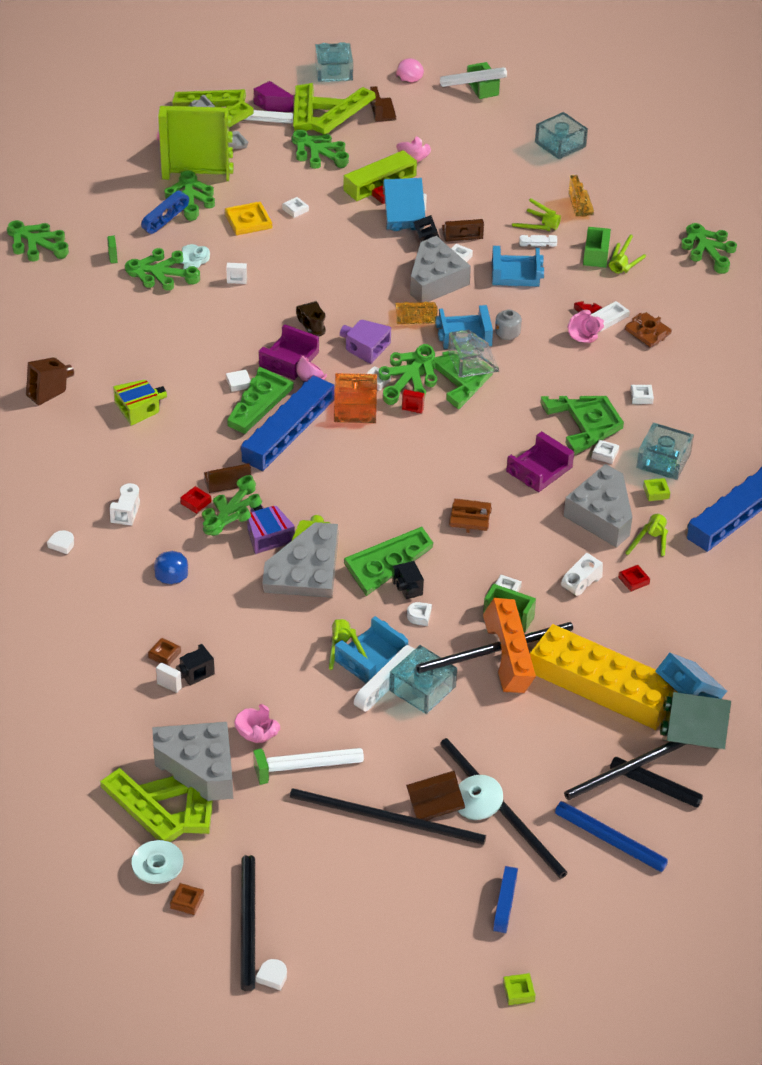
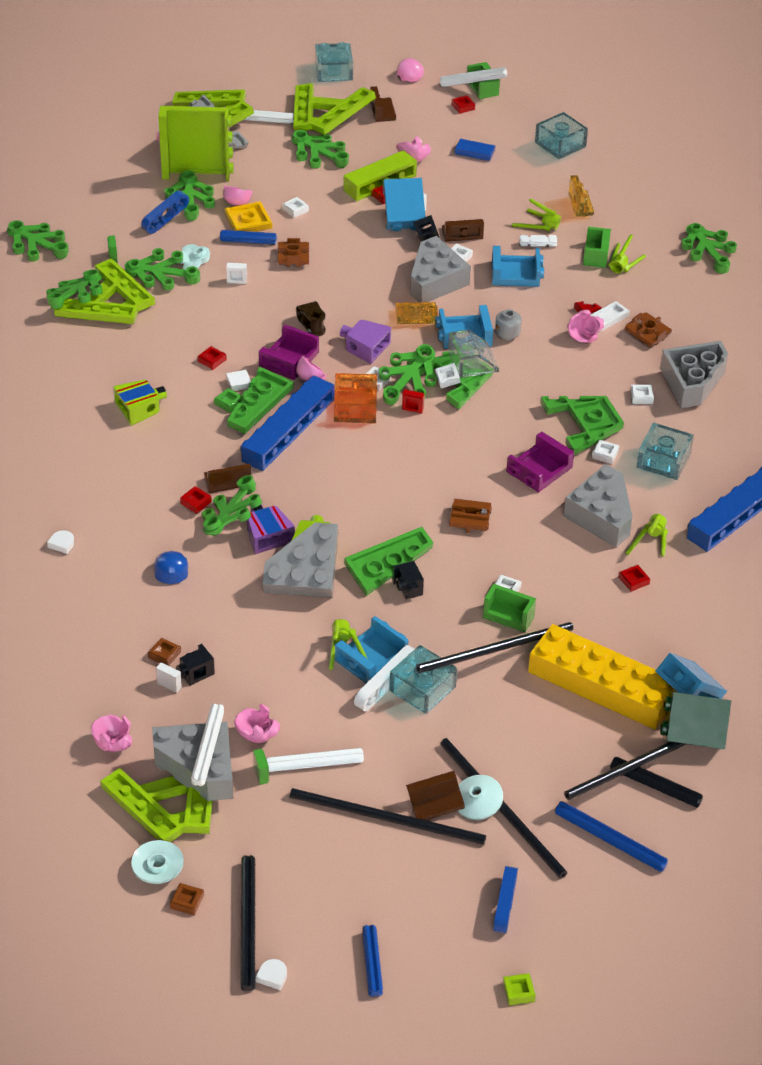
(46, 379): reddish brown torso -> none
(90, 277): none -> bright green plant
(98, 309): none -> lime plate
(112, 733): none -> bright pink hair
(127, 506): white leg -> none
(207, 745): none -> white axle
(212, 357): none -> red tile
(227, 400): none -> bright green tile
(236, 196): none -> bright pink hair
(248, 237): none -> blue axle
(273, 98): magenta slope -> none
(293, 252): none -> dark orange piece
(372, 960): none -> blue axle
(419, 613): white tile -> none
(447, 375): none -> white tile
(463, 104): none -> red tile
(475, 149): none -> blue tile
(516, 666): orange arch -> none
(582, 574): white leg -> none
(656, 489): lime plate -> none
(693, 371): none -> light grey brick

